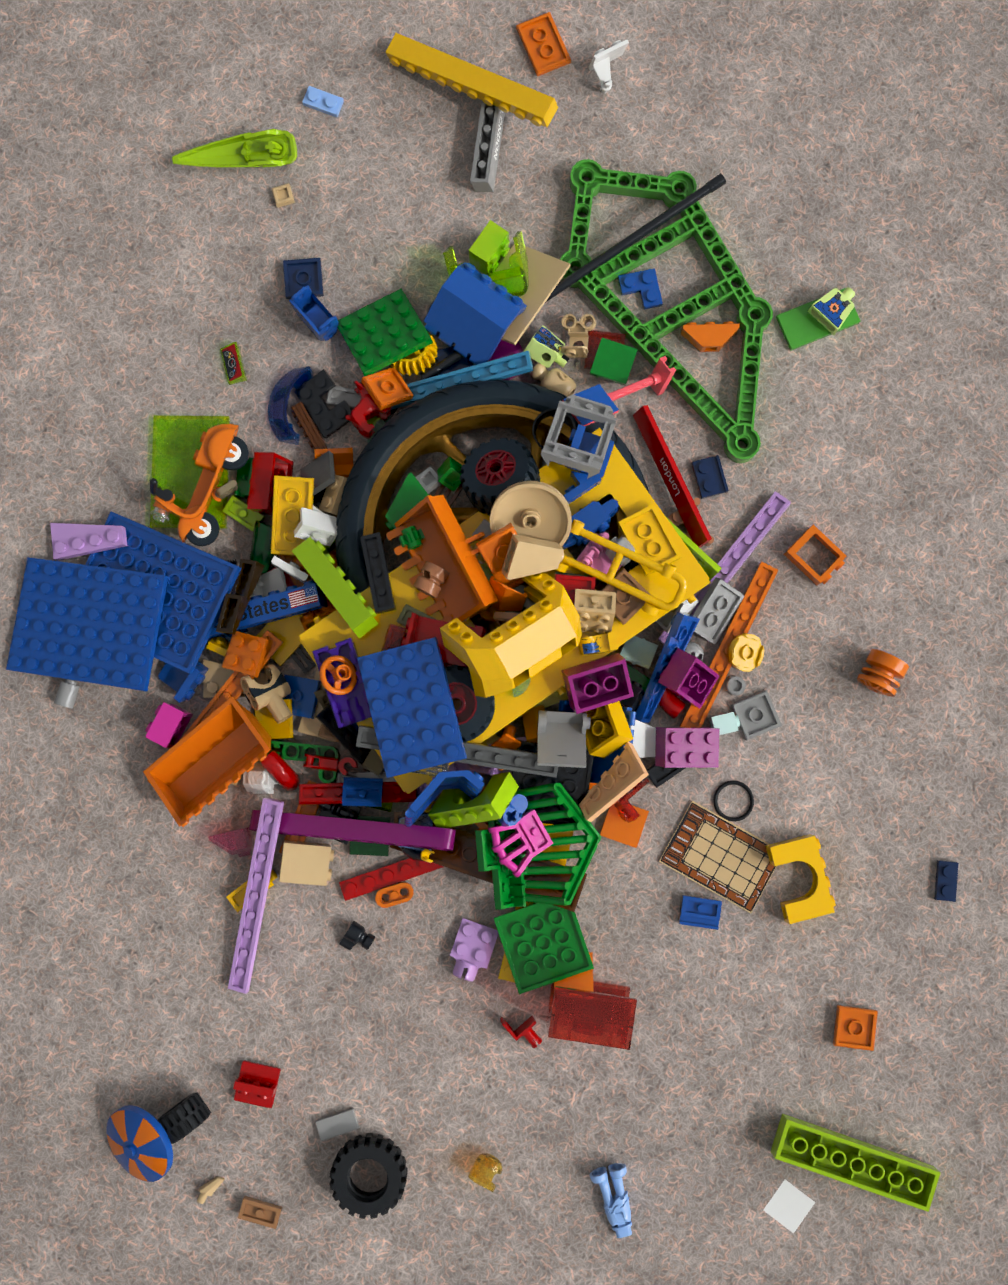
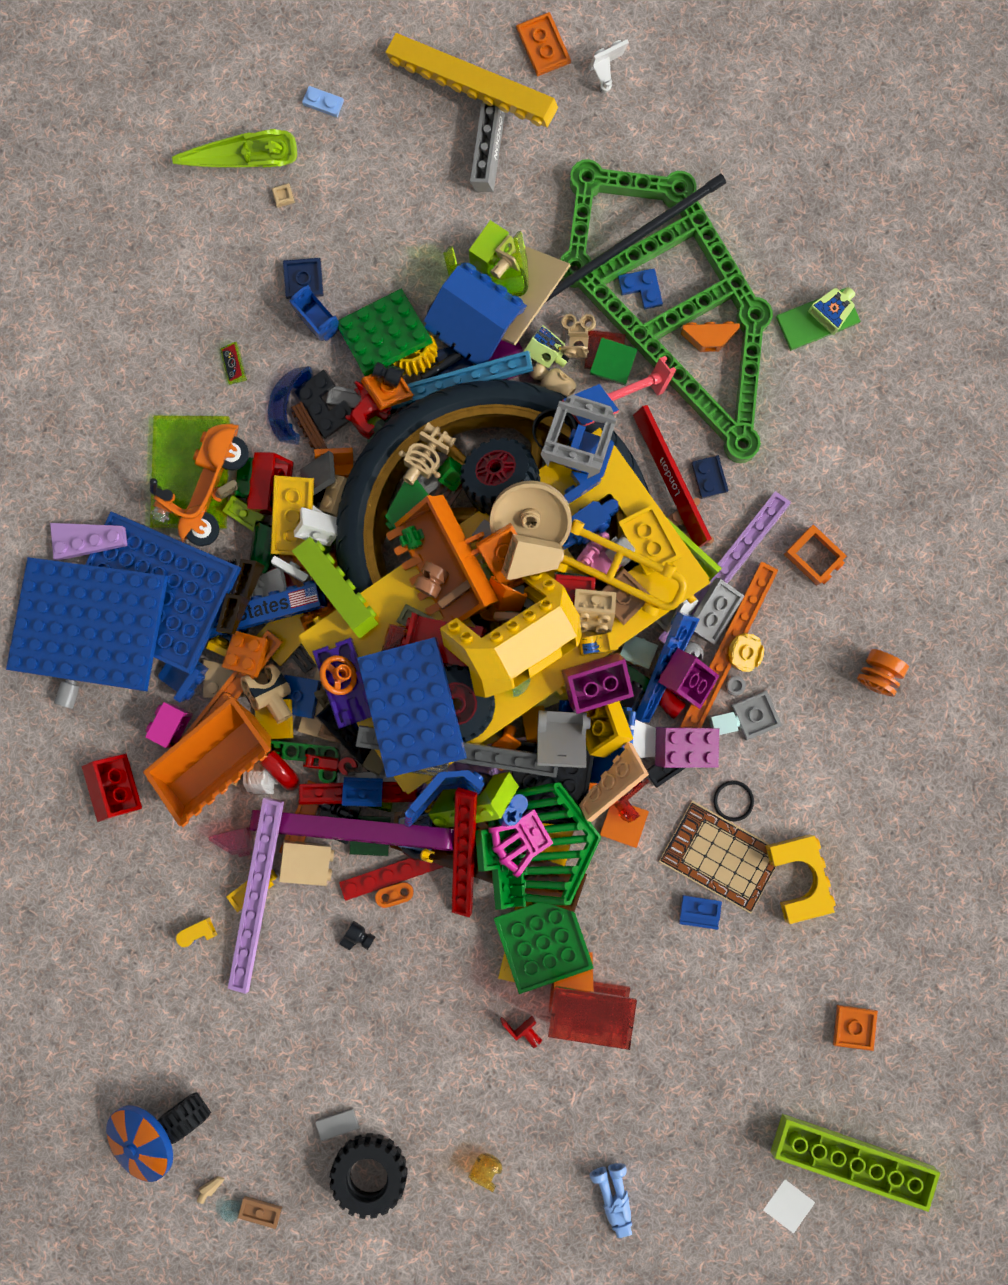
(111, 787): none -> red slope
(189, 935): none -> yellow leg
(230, 1210): none -> clear light blue tile
(257, 1084): red bracket -> none
(378, 573): black plate -> none
(390, 375): none -> black piece
(417, 460): none -> tan torso
(454, 595): none -> medium nougat tile
(464, 851): none -> red tile
(472, 948): lavender plate -> none
(506, 260): none -> tan bracket
(946, 881): dark blue plate -> none

